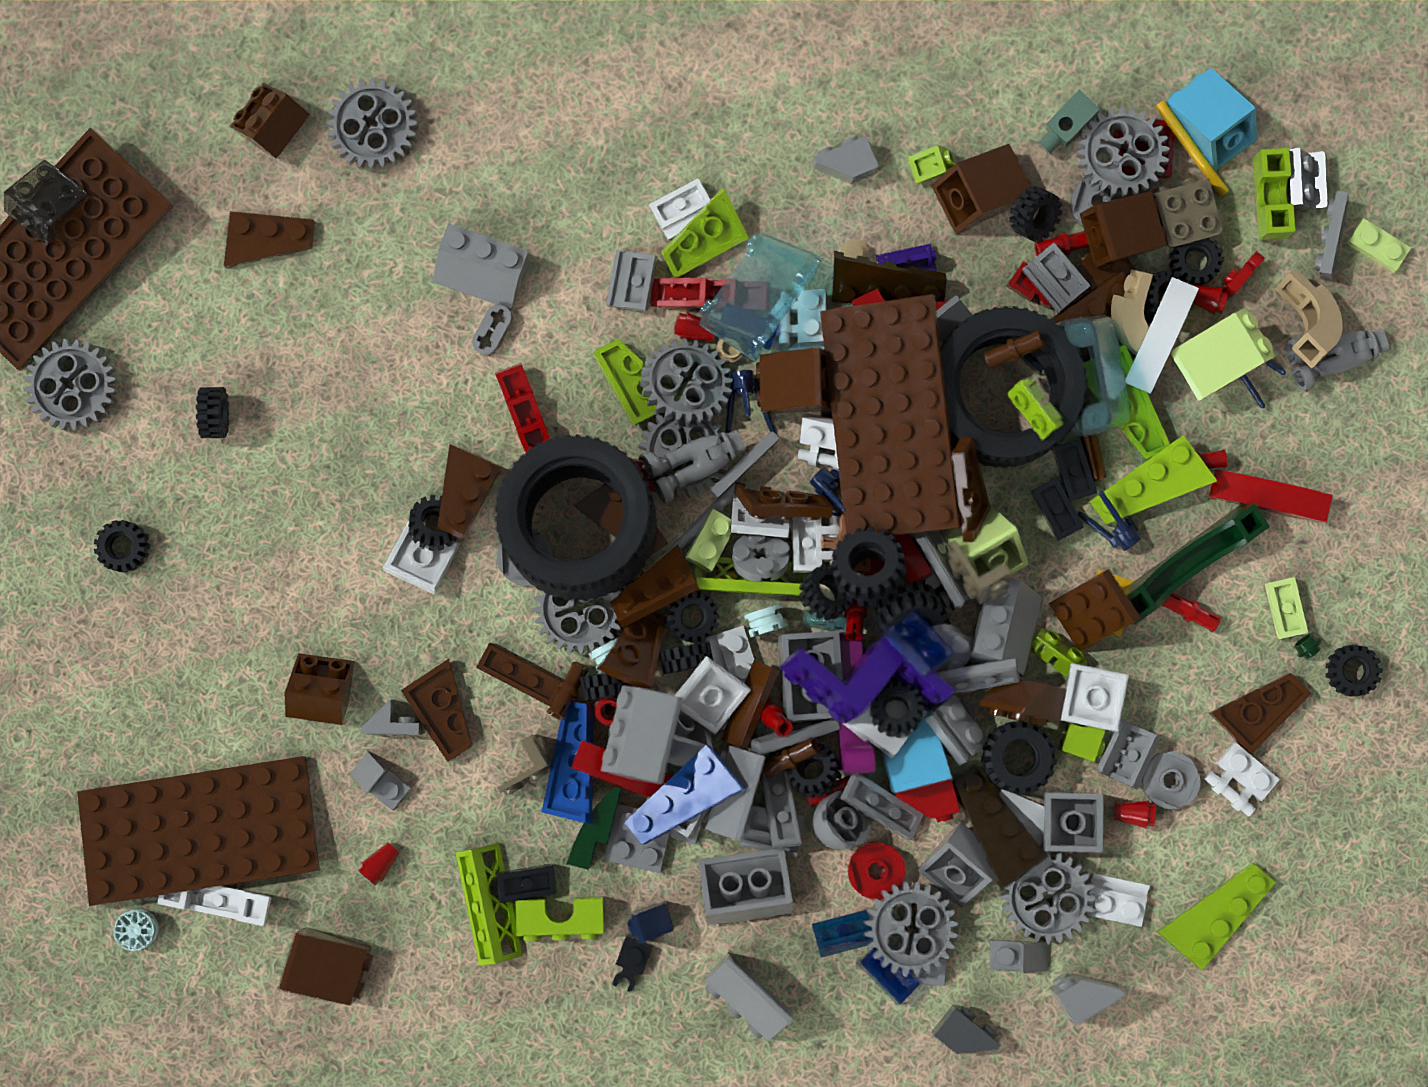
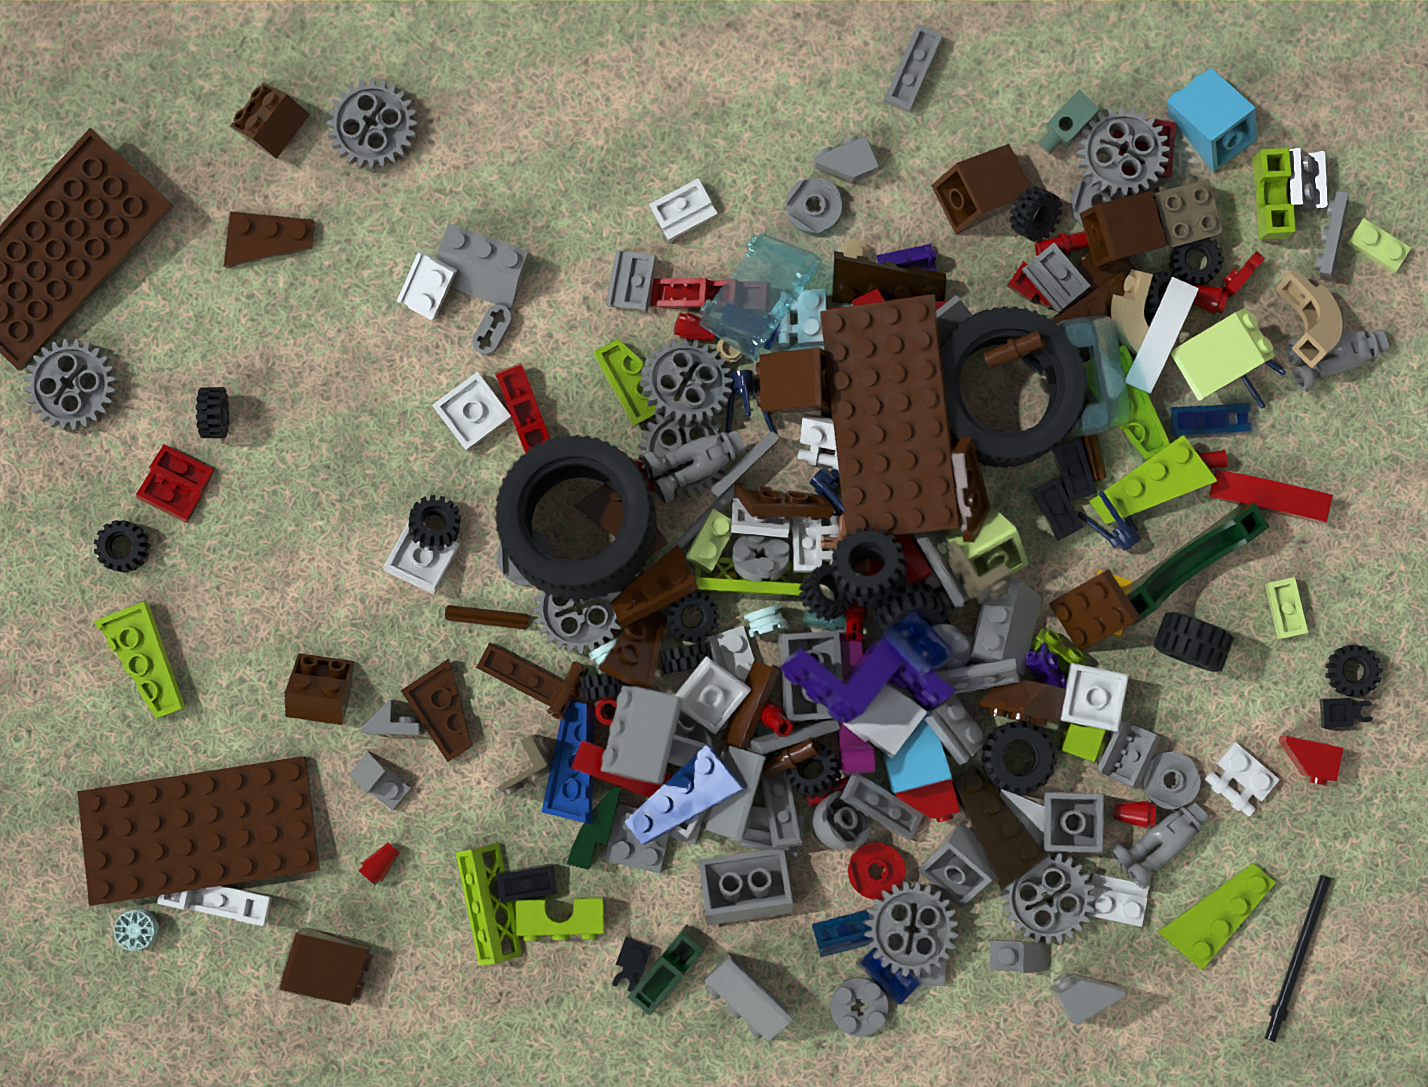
(42, 200): clear smoke bracket -> none
(141, 650): none -> lime wing
(175, 483): none -> red slope
(427, 285): none -> white plate
(464, 490): reddish brown wing -> none
(472, 411): none -> white plate
(487, 617): none -> reddish brown axle
(650, 922): dark blue slope -> none
(668, 969): none -> dark green slope
(705, 236): lime wing -> none
(816, 221): none -> light grey plate
(849, 1020): none -> light grey plate
(897, 725): black tyre -> none
(913, 68): none -> light grey plate
(931, 163): lime bracket -> none
(964, 1035): dark grey slope -> none
(1027, 399): lime hinge -> none
(1046, 664): none -> dark purple hinge
(1170, 832): none -> light grey piece
(1192, 149): yellow bar -> none
(1192, 612): red pin -> none
(1193, 641): none -> black tyre
(1209, 419): none -> clear blue plate
(1261, 711): reddish brown wing -> none
(1279, 1011): none -> black bar
(1307, 646): dark green plate -> none
(1313, 759): none -> red slope
(1340, 712): none -> black plate

